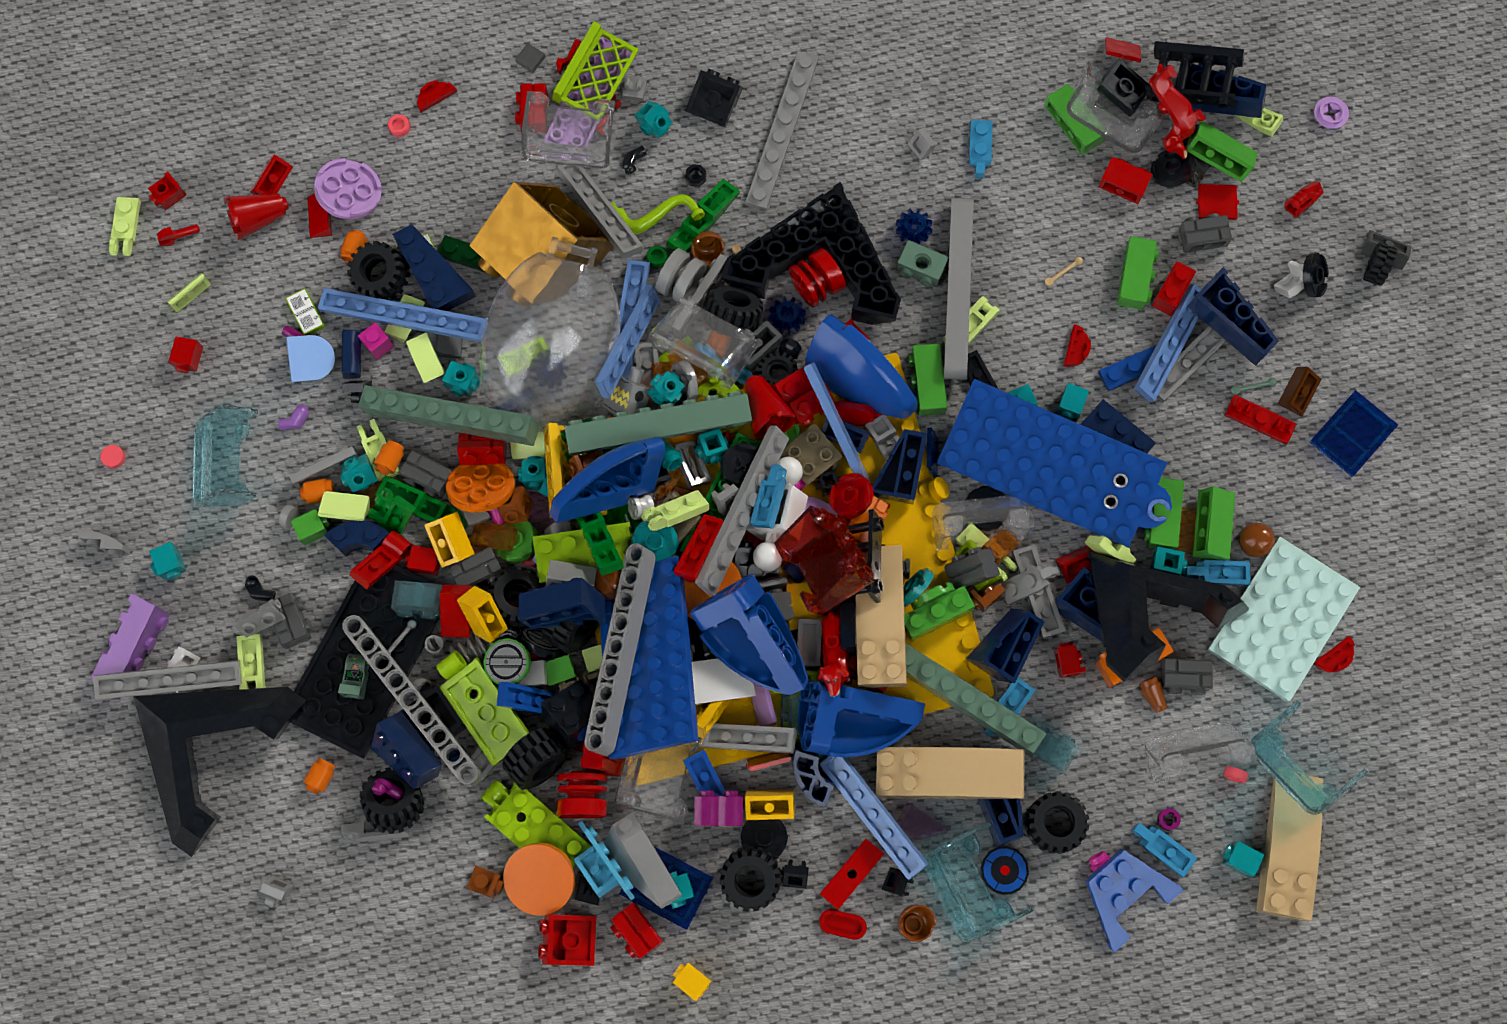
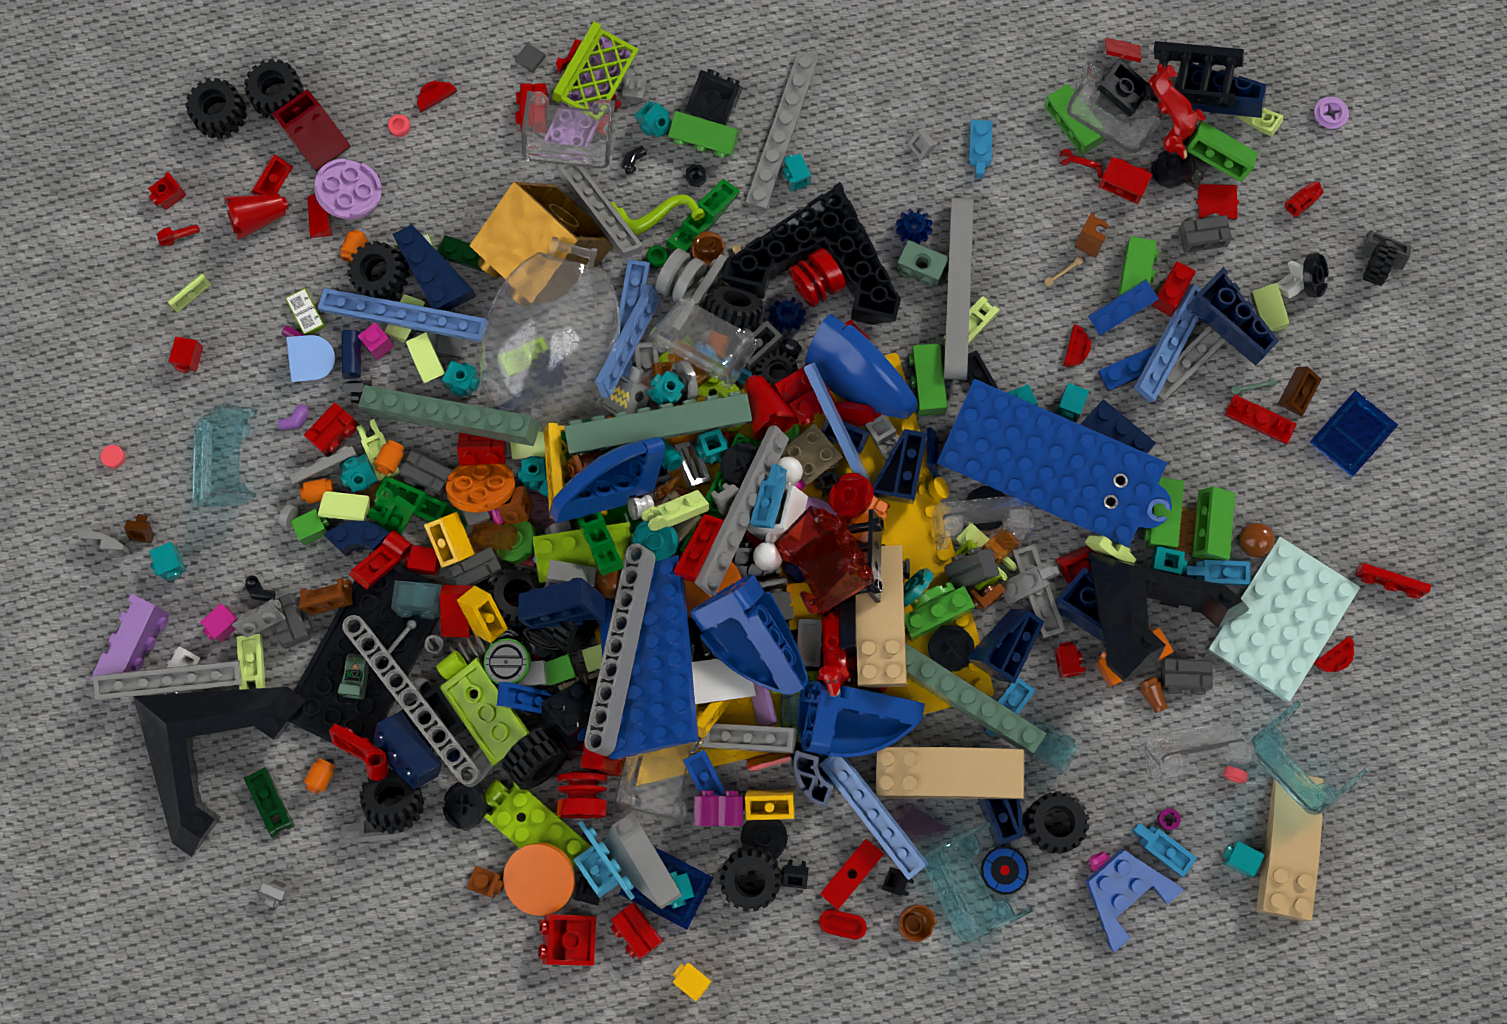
(124, 224): yellowish green hinge -> none
(139, 530): none -> reddish brown tile
(219, 623): none -> dark pink brick
(222, 122): none -> black tyre
(268, 801): none -> dark green plate
(269, 74): none -> black tyre
(311, 130): none -> dark red slope
(326, 598): none -> dark orange hinge
(331, 430): none -> red brick
(362, 749): none -> red plate
(384, 786): magenta arm -> none
(464, 806): none -> black tile
(704, 134): none -> bright green brick
(796, 172): none -> teal brick
(950, 647): none -> black tile
(1079, 160): none -> red piece
(1090, 239): none -> dark orange hinge
(1123, 307): none -> blue plate
(1271, 307): none -> yellowish green slope
(1392, 581): none -> red tile

